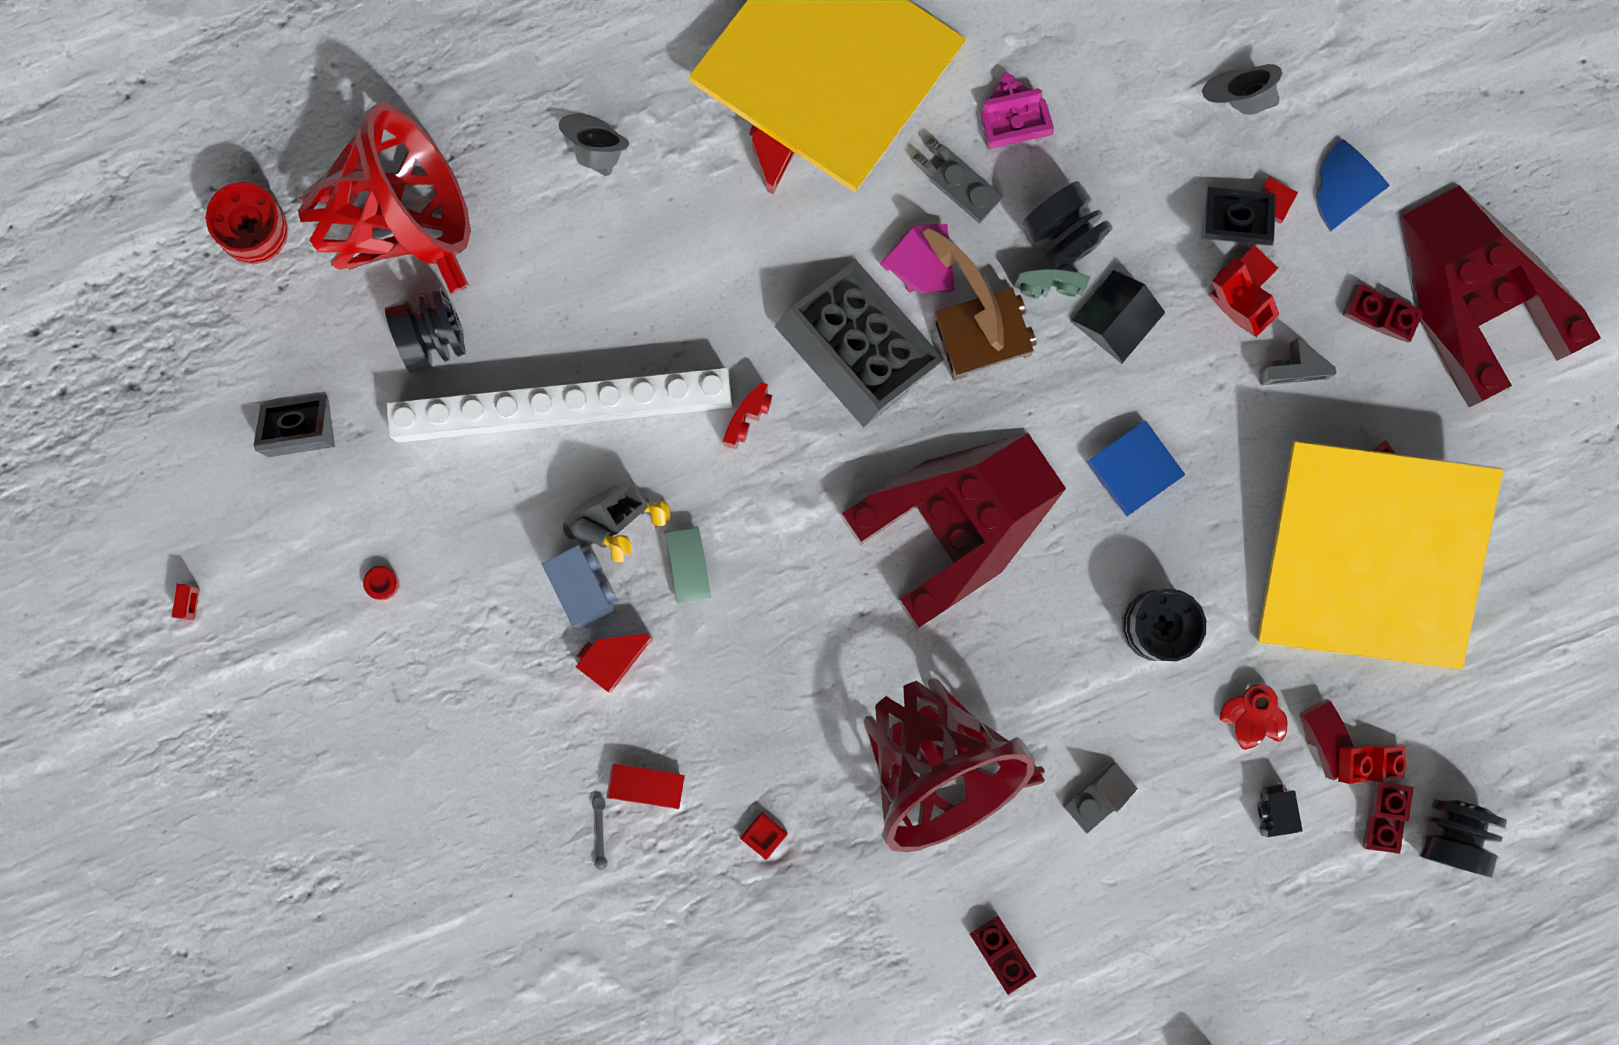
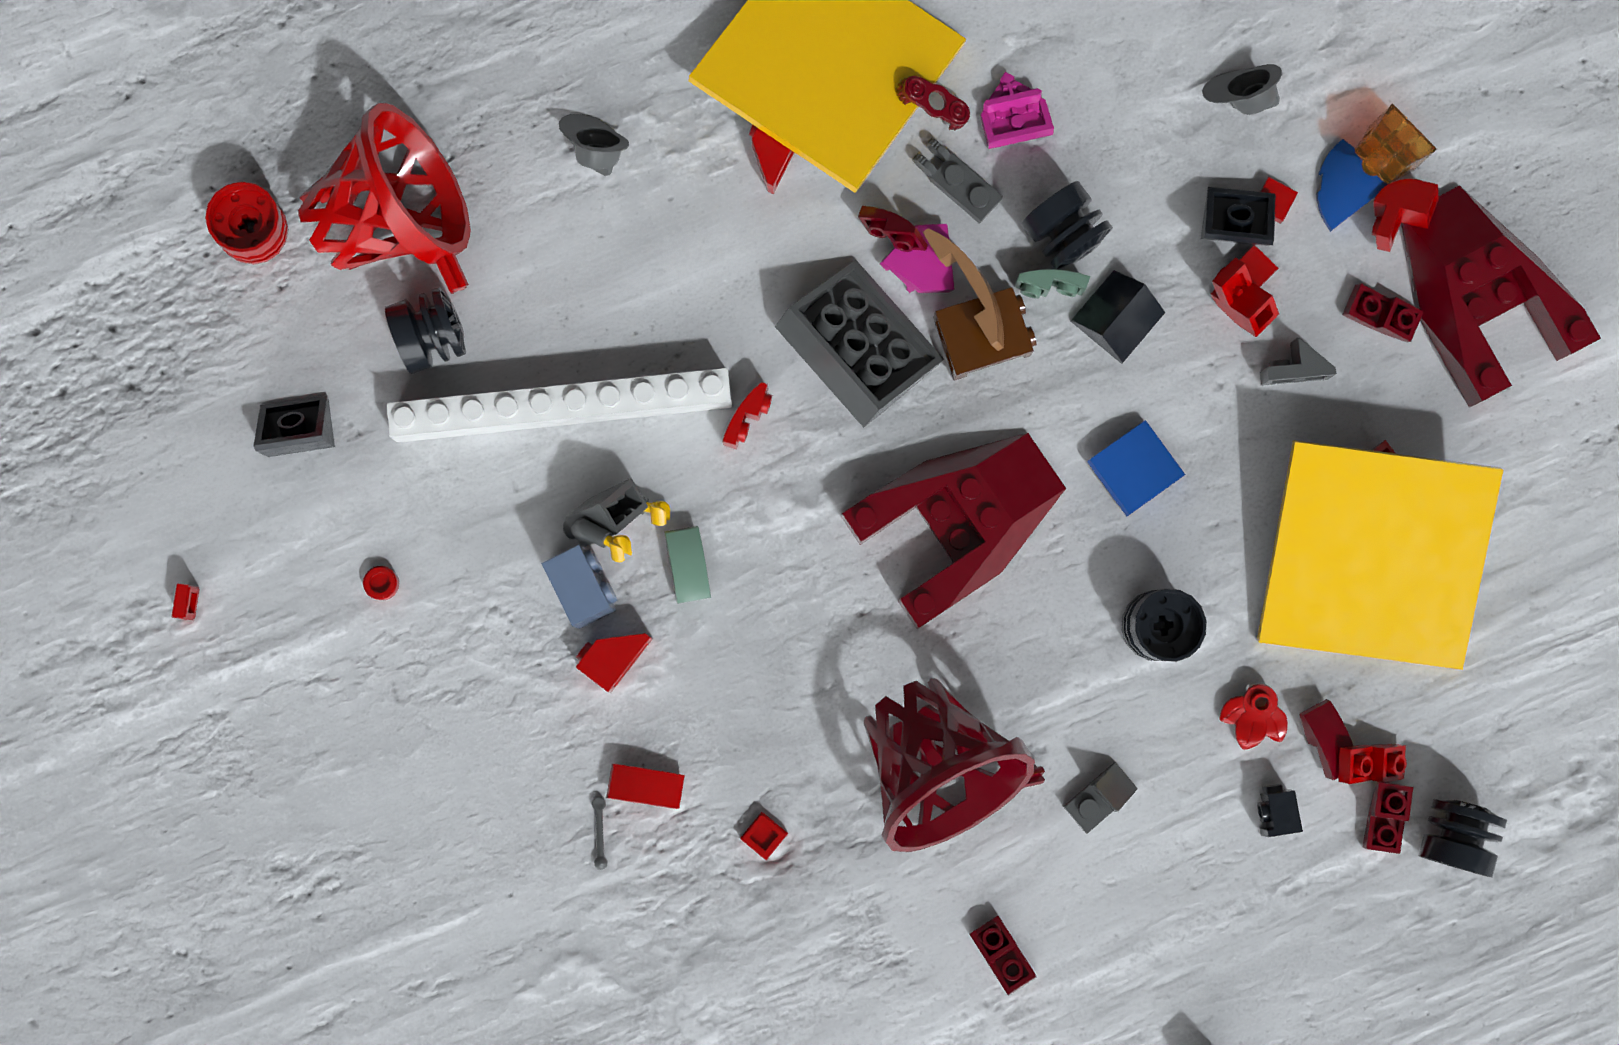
(898, 229): none -> dark red slope
(917, 91): none -> dark red piece
(1393, 146): none -> clear orange torso
(1402, 202): none -> red brick

